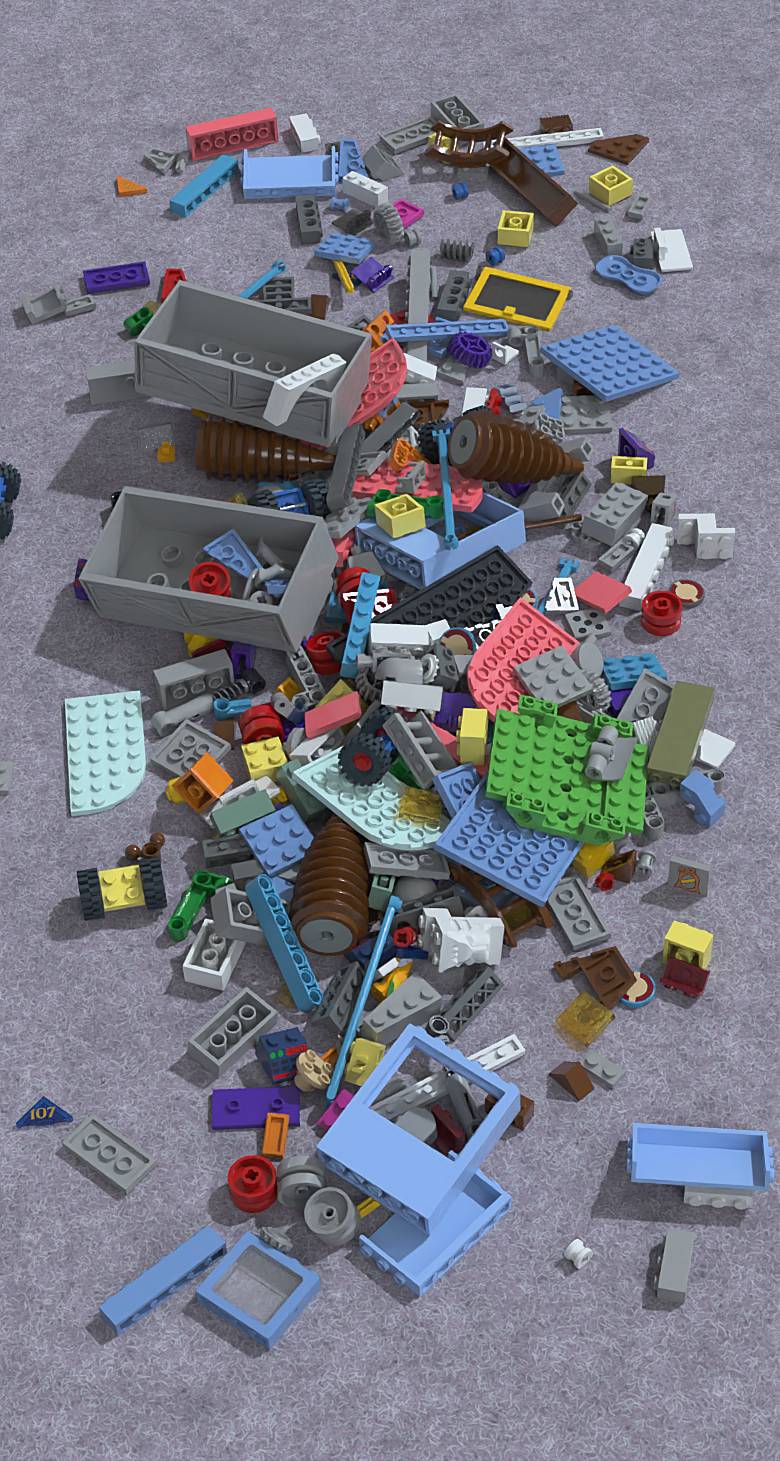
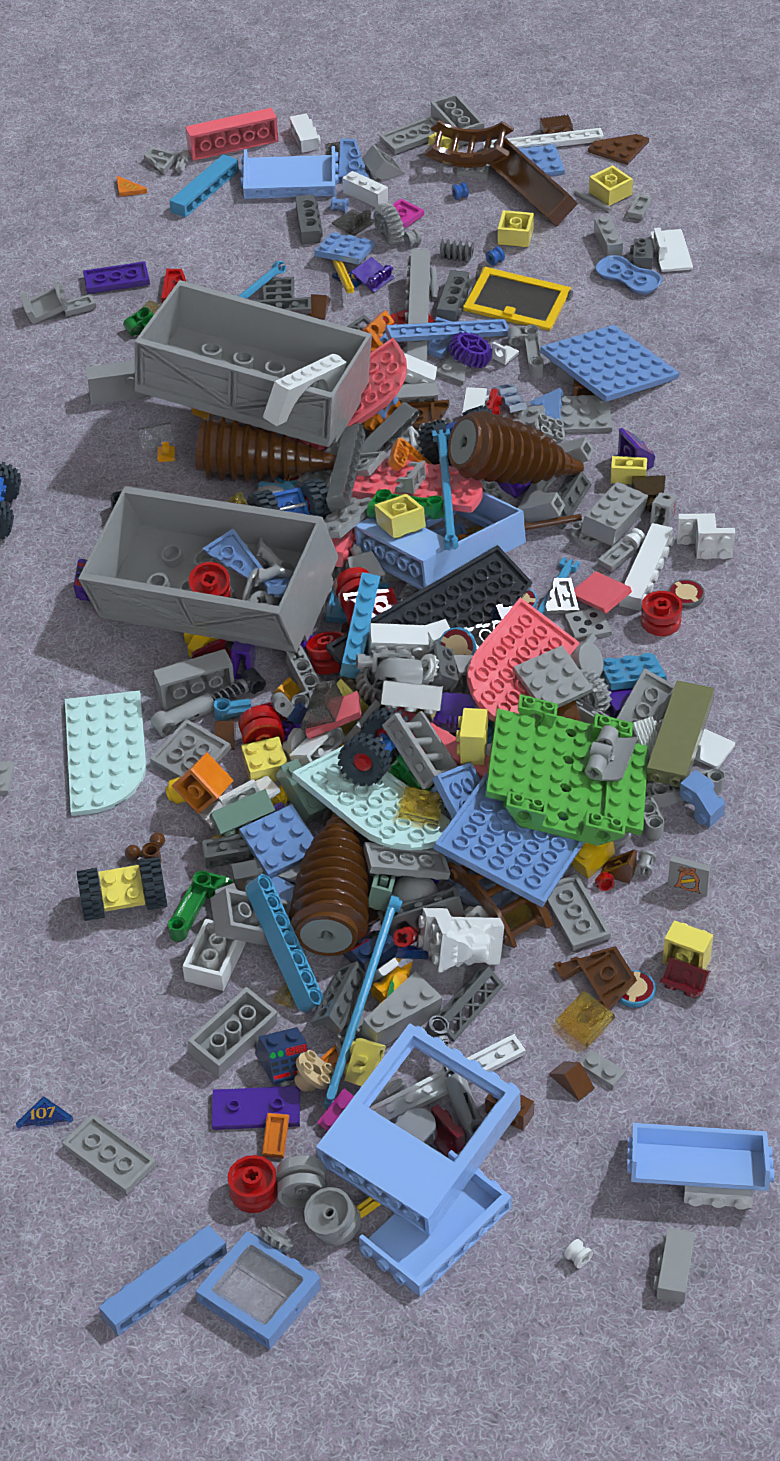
(323, 705): none -> clear smoke slope

